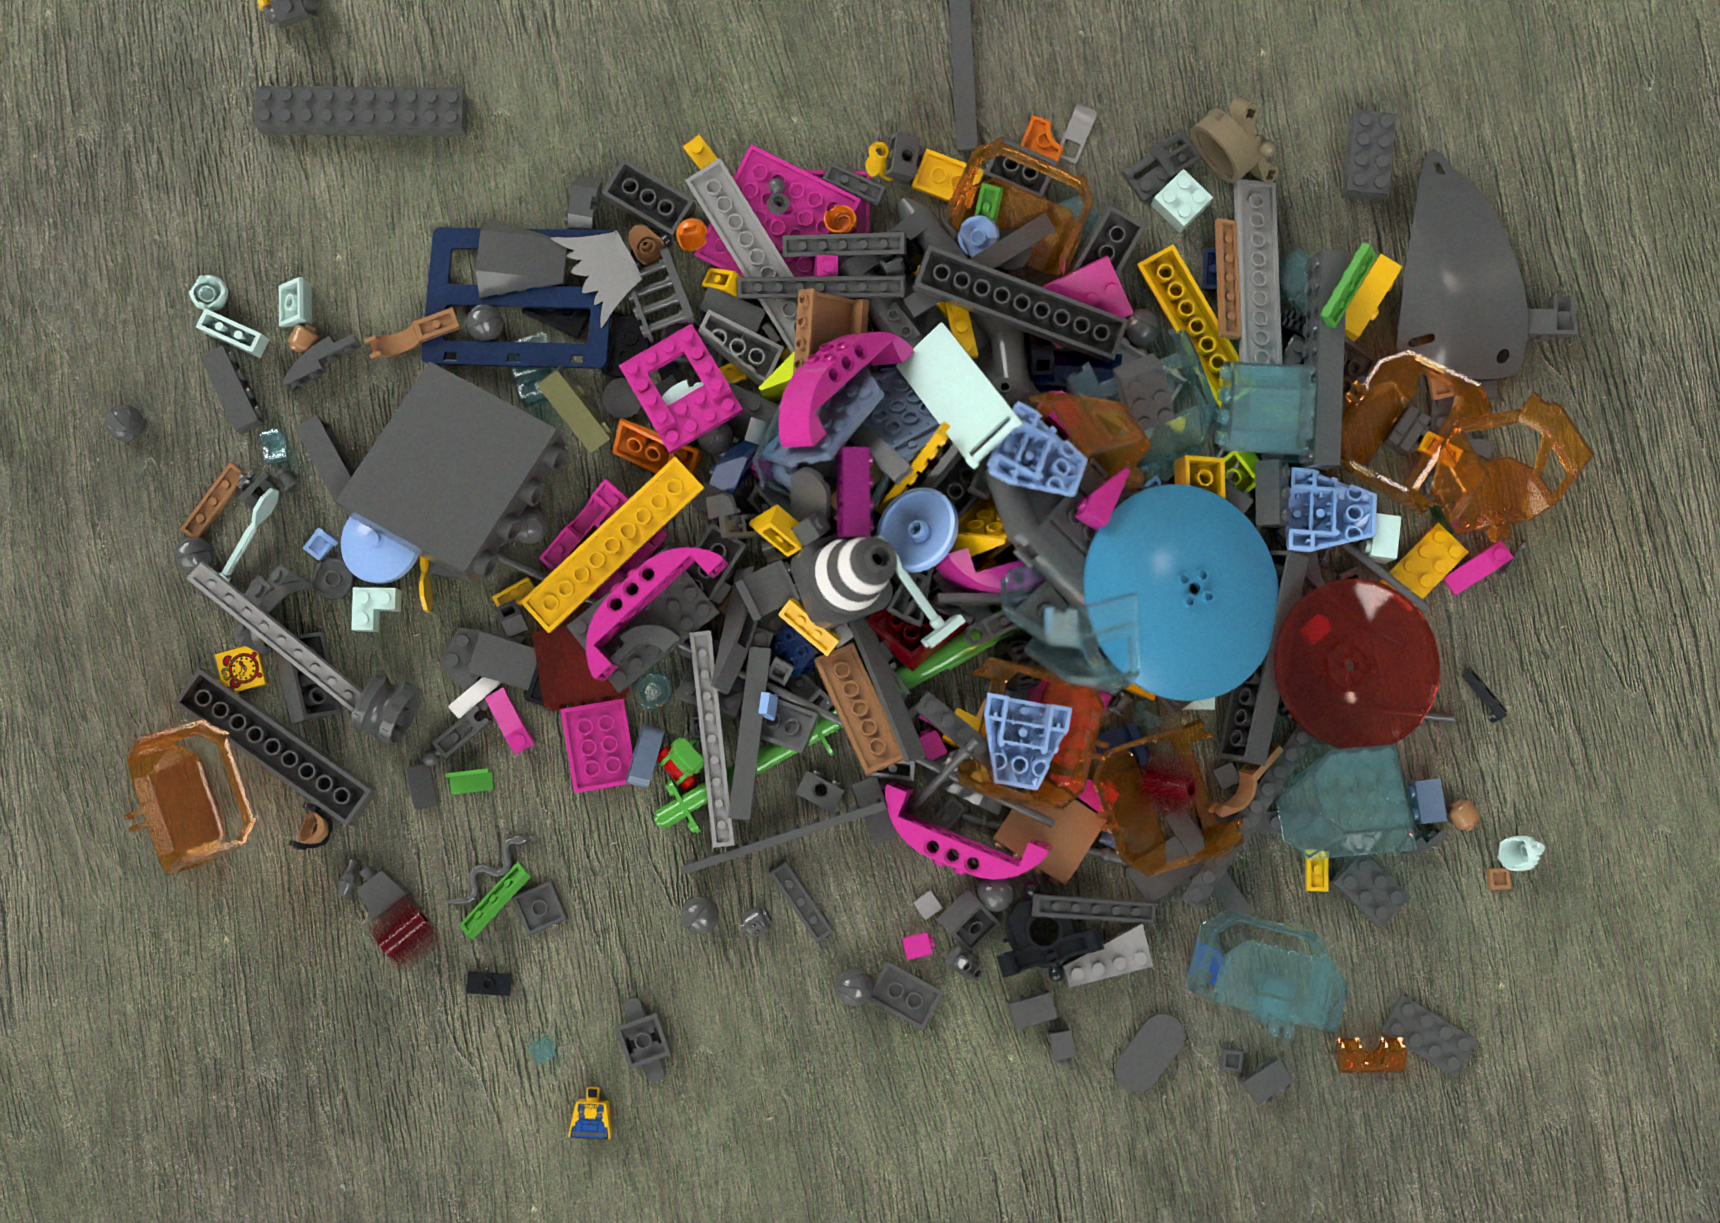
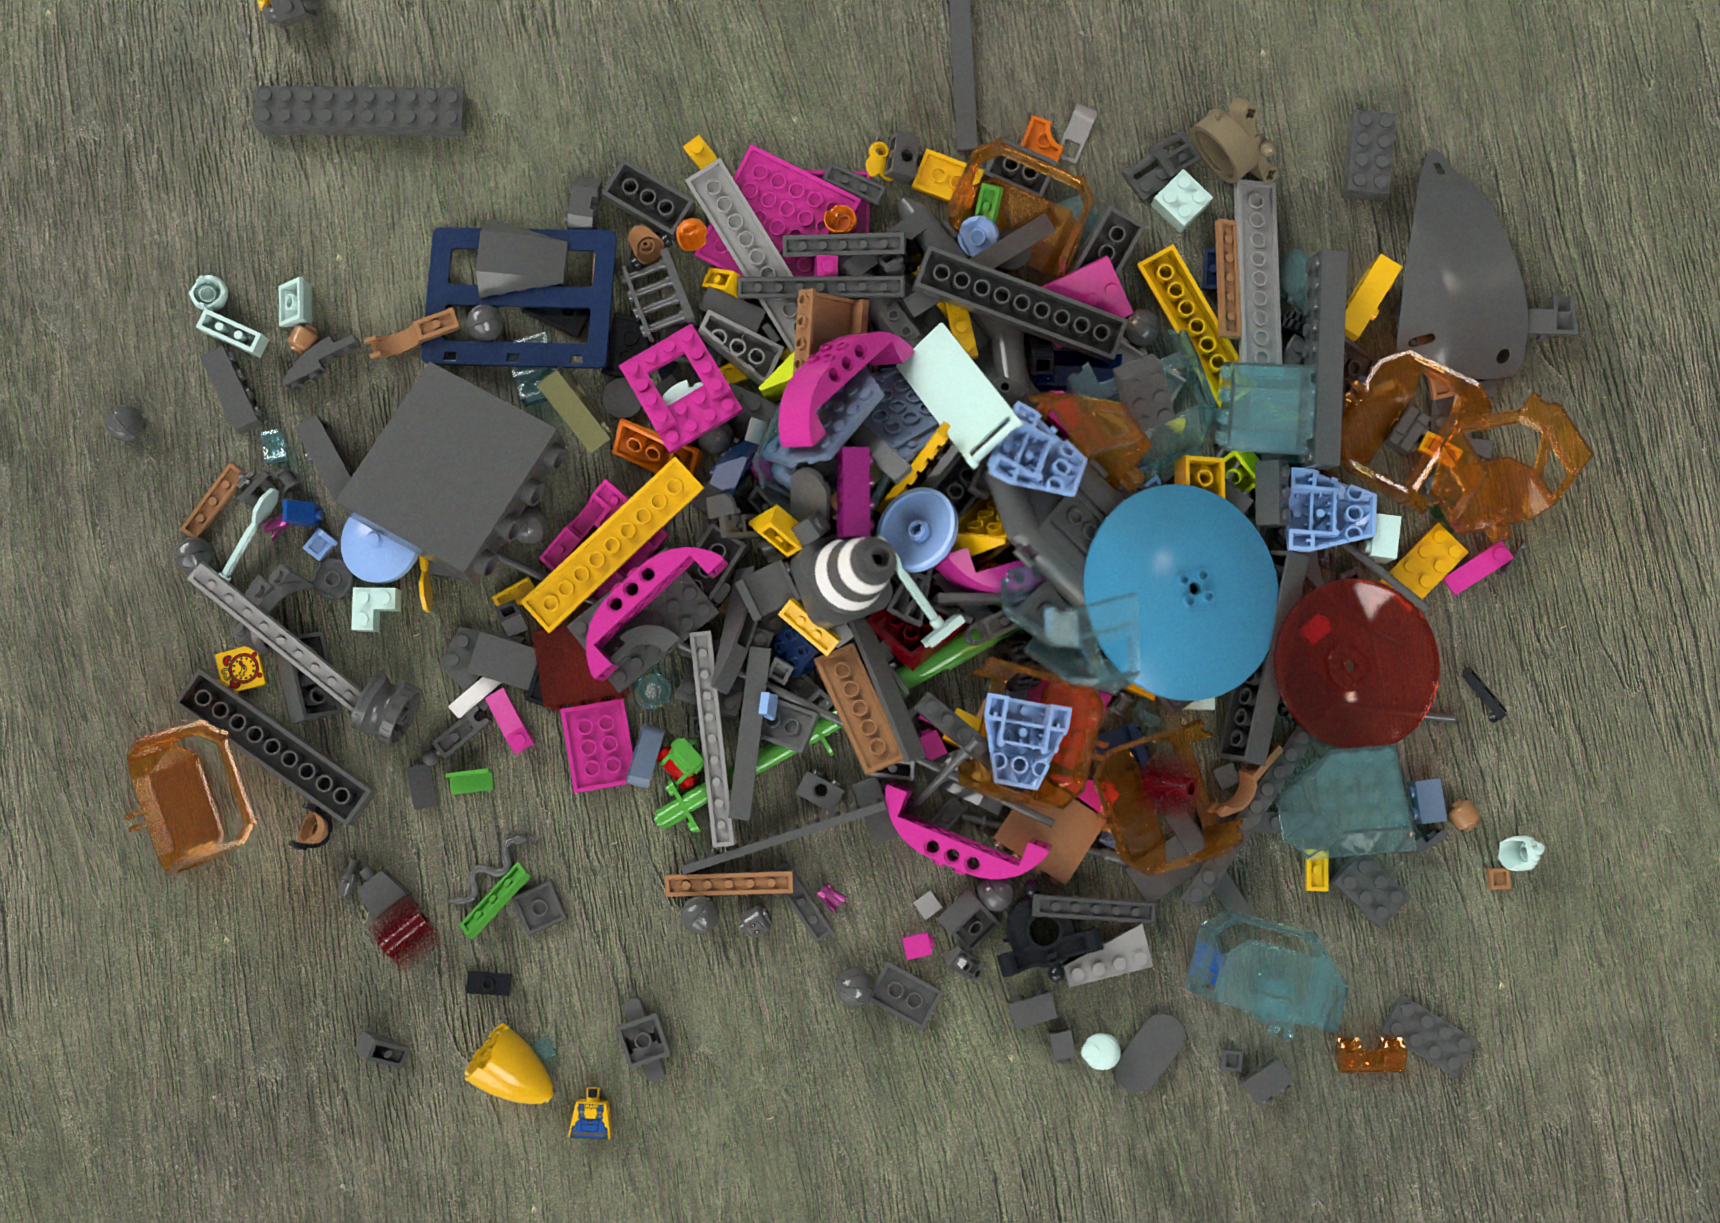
(274, 523): none -> flat silver piece
(302, 513): none -> blue slope
(381, 1049): none -> dark grey slope
(509, 1069): none -> yellow cylinder
(607, 265): light grey piece -> none
(729, 883): none -> medium nougat plate
(776, 187): dark grey plate -> none
(830, 897): none -> flat silver piece
(1099, 504): dark pink slope -> none
(1101, 1051): none -> light aqua hair
(1348, 285): bright green plate -> none

